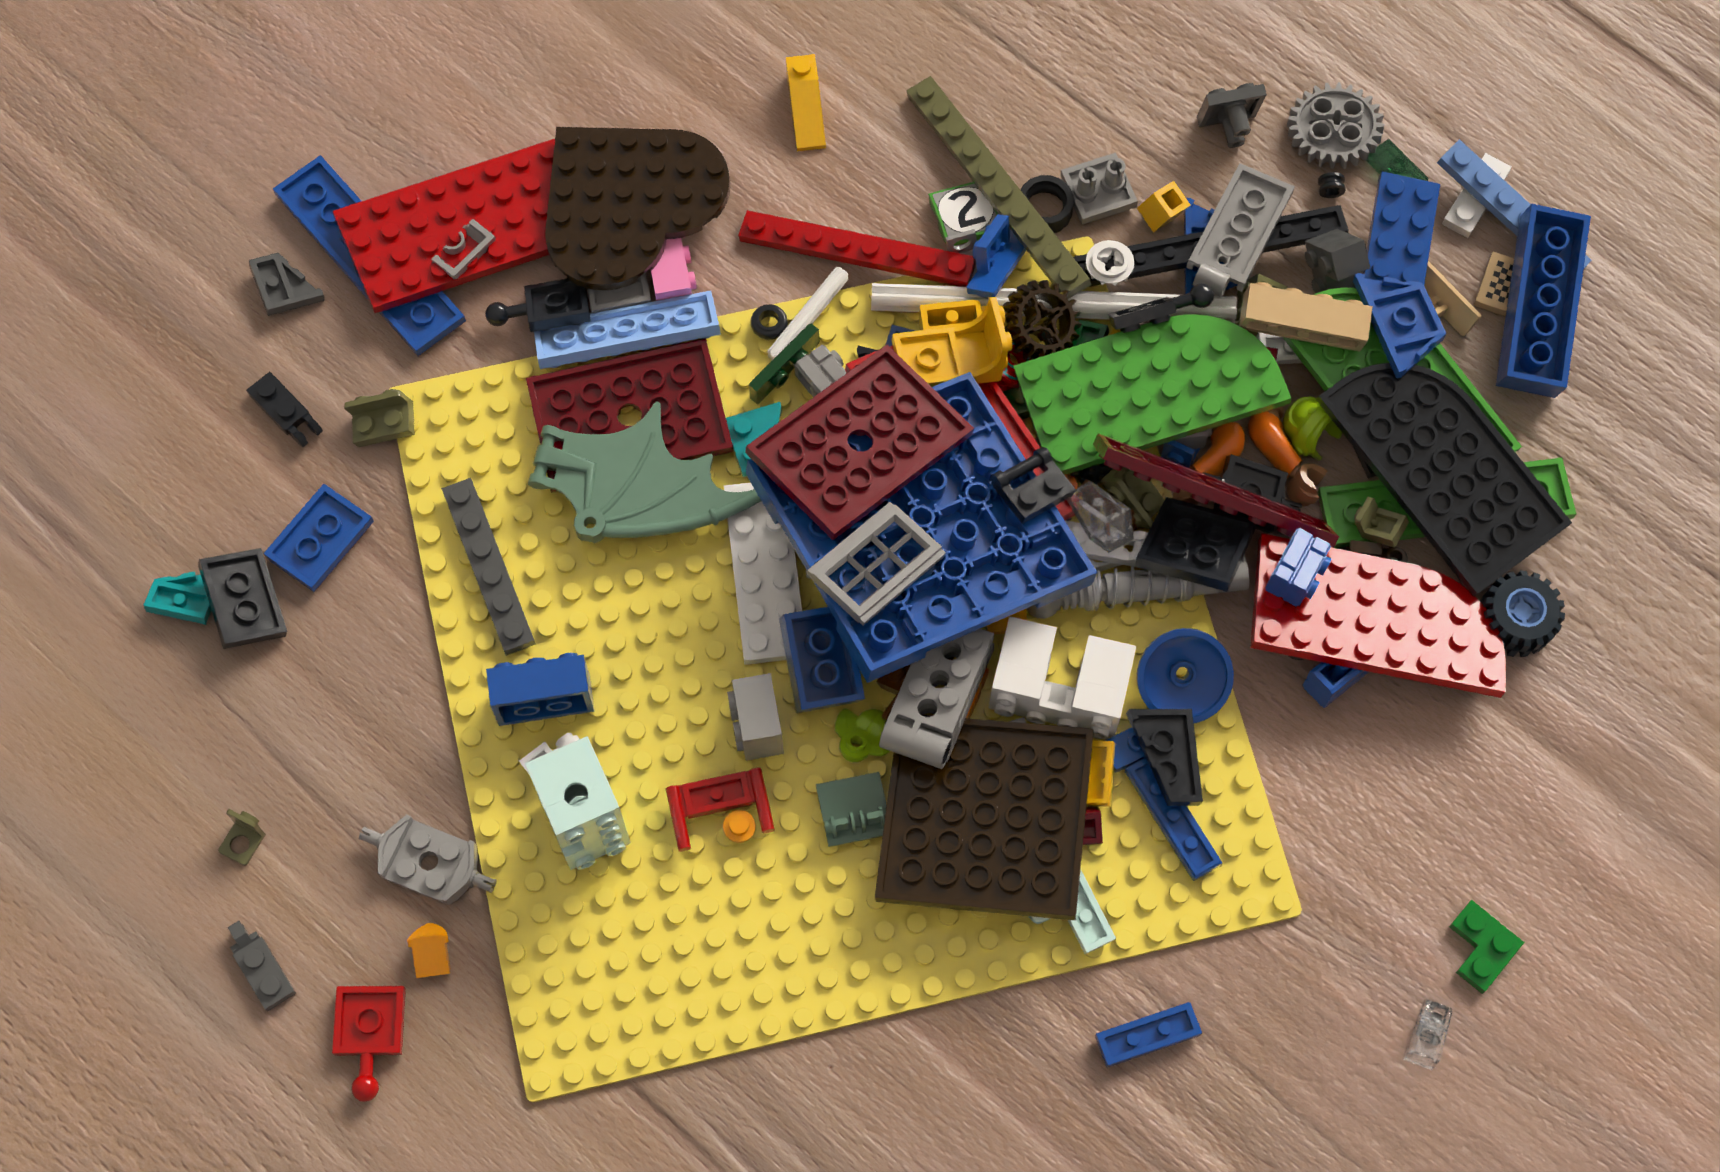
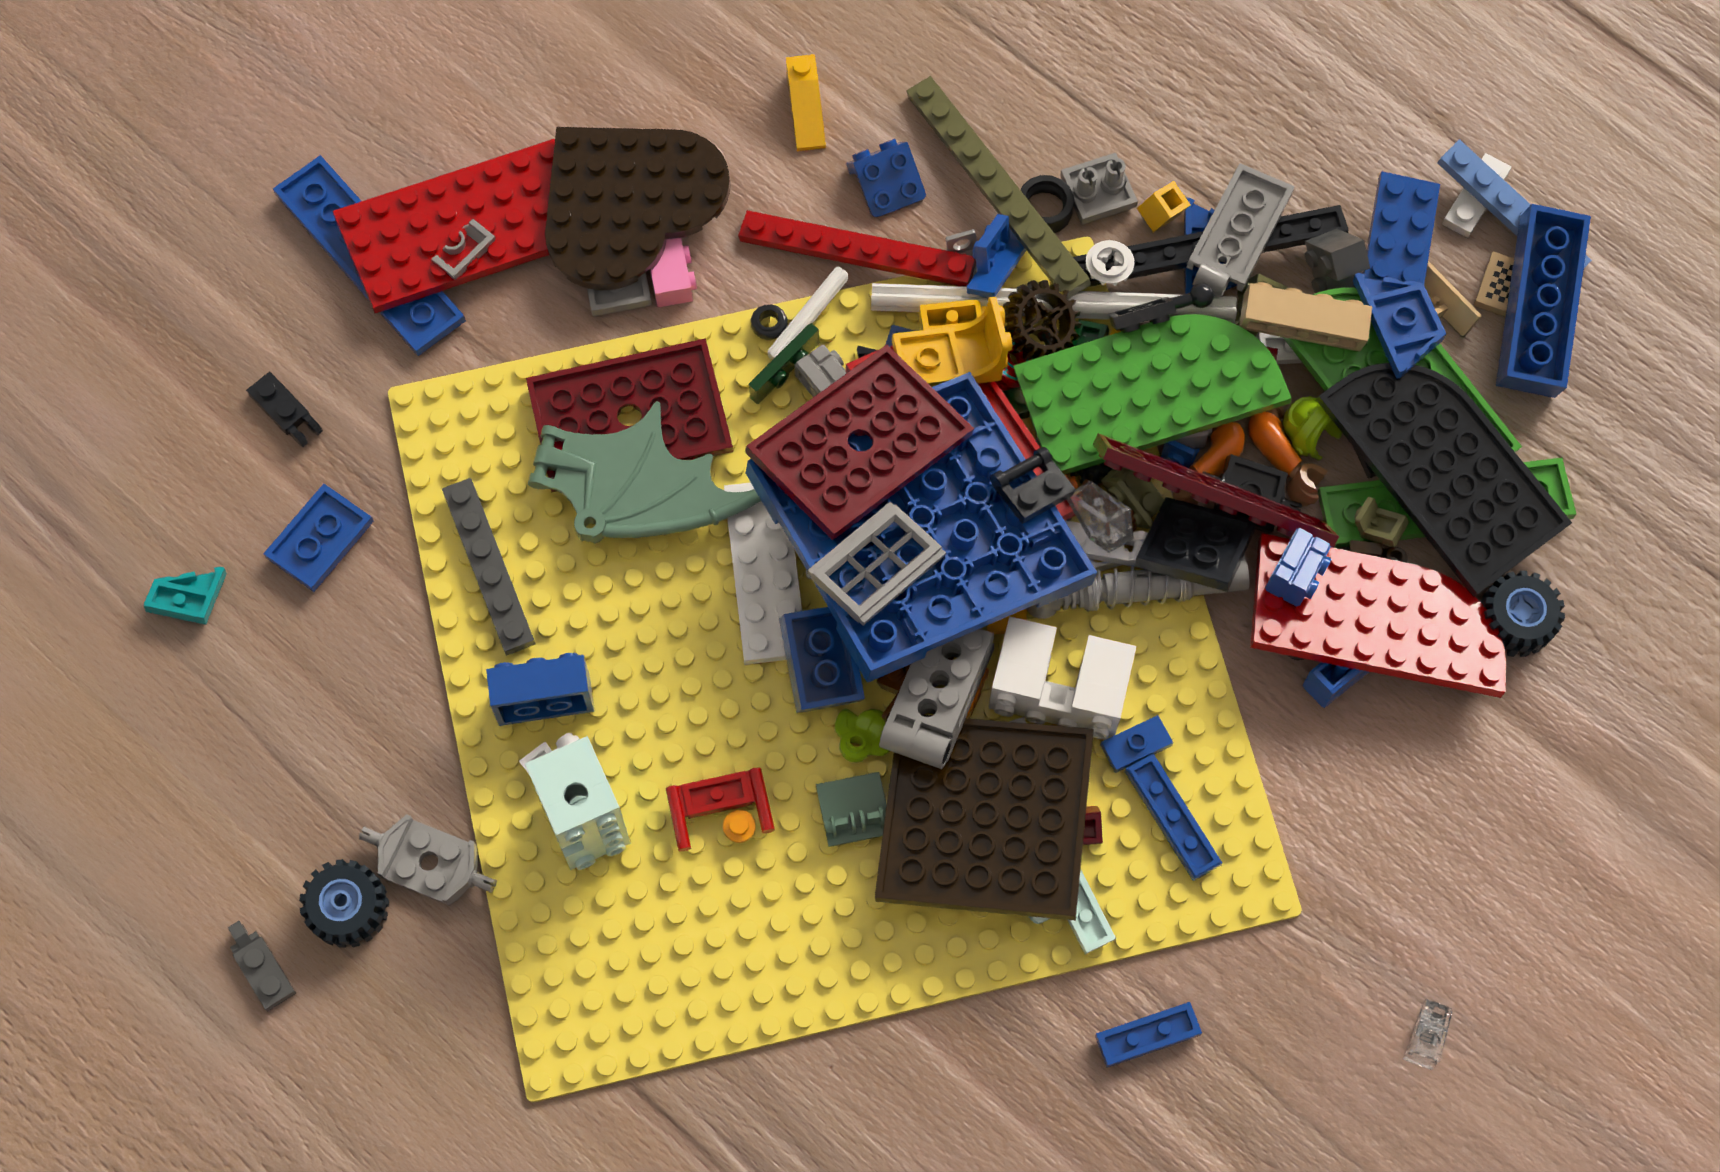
(242, 598): black plate -> none
(246, 826): olive bracket -> none
(281, 285): dark grey wing -> none
(344, 903): none -> black wheel
(368, 1024): red plate -> none
(381, 417): olive bracket -> none
(430, 950): light orange tile -> none
(546, 305): black plate -> none
(629, 330): light blue plate -> none
(749, 426): teal wing -> none
(757, 715): light grey brick -> none
(887, 177): none -> blue bracket
(961, 210): slope -> none
(1101, 774): yellow plate -> none
(1171, 752): black wing -> none
(1207, 676): blue dish -> none
(1232, 110): dark grey plate -> none
(1331, 185): black bush -> none
(1335, 125): light grey gear -> none
(1392, 160): clear green plate -> none
(1492, 944): green plate -> none

